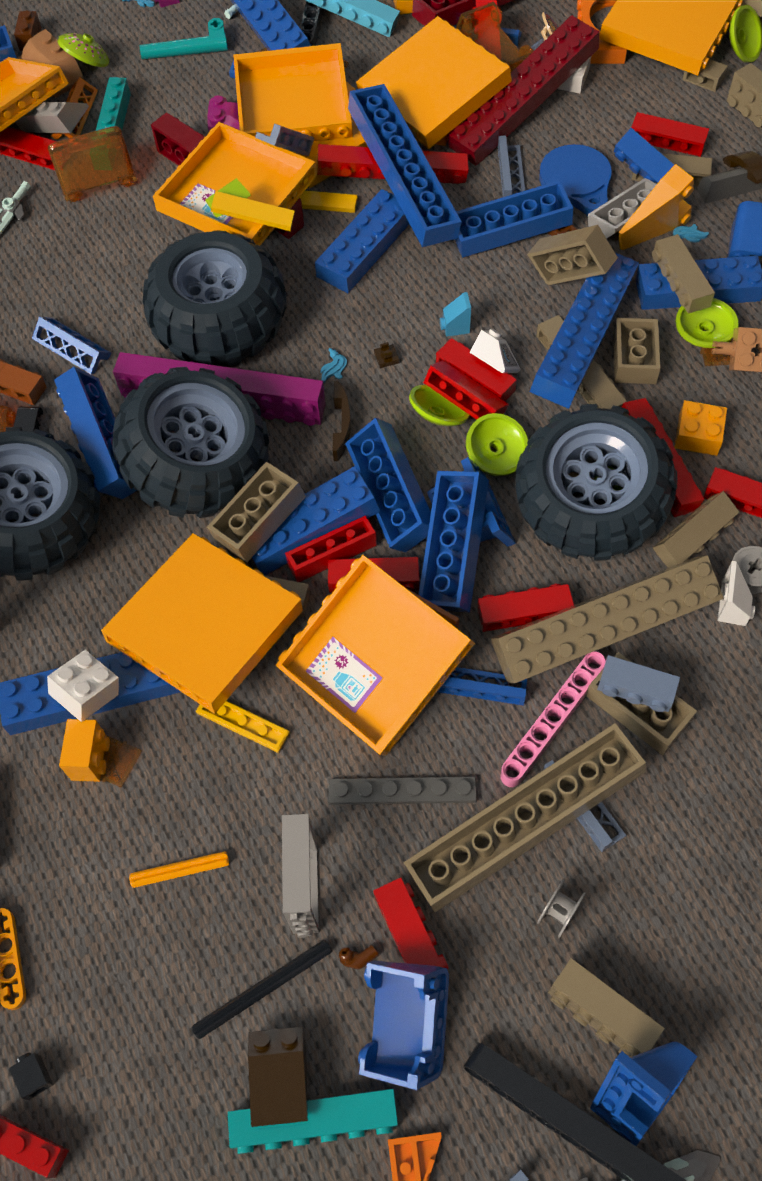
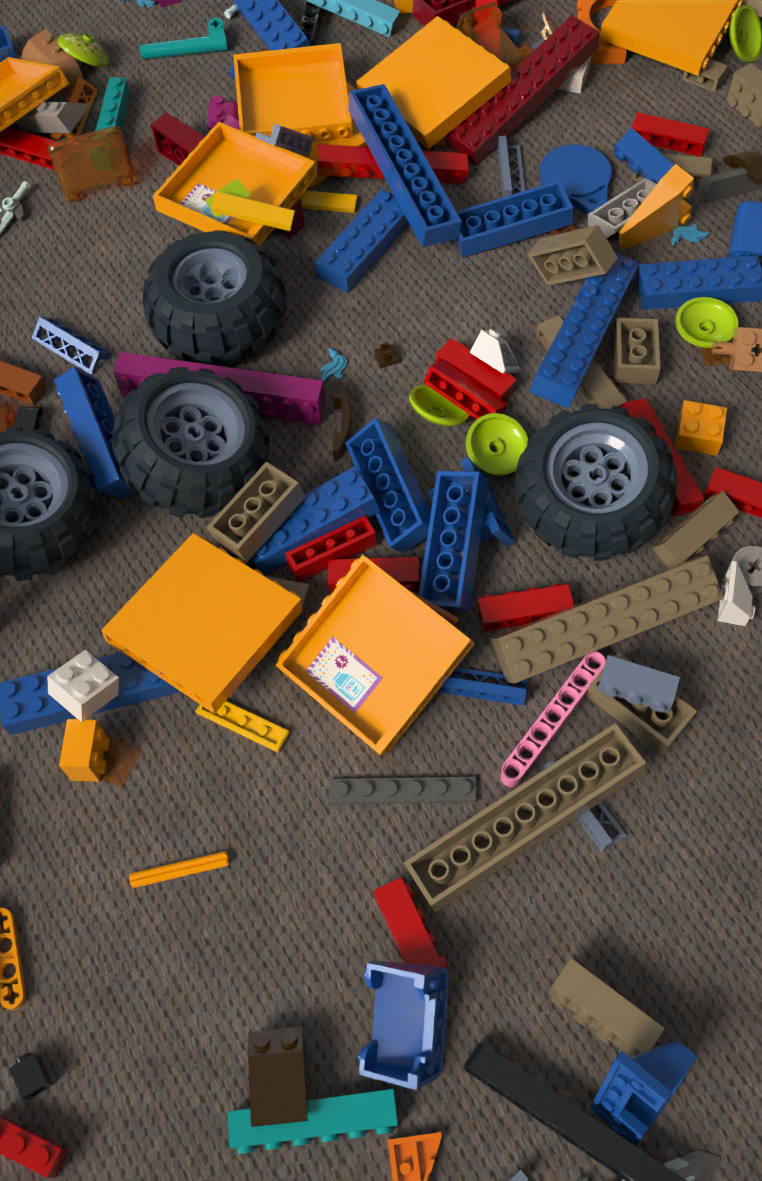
(26, 27): reddish brown brick -> none
(261, 989): black axle -> none
(300, 875): light grey window -> none
(355, 959): reddish brown arm -> none
(457, 316): dark azure slope -> none
(561, 908): light grey piece -> none
(683, 274): dark tan brick -> none

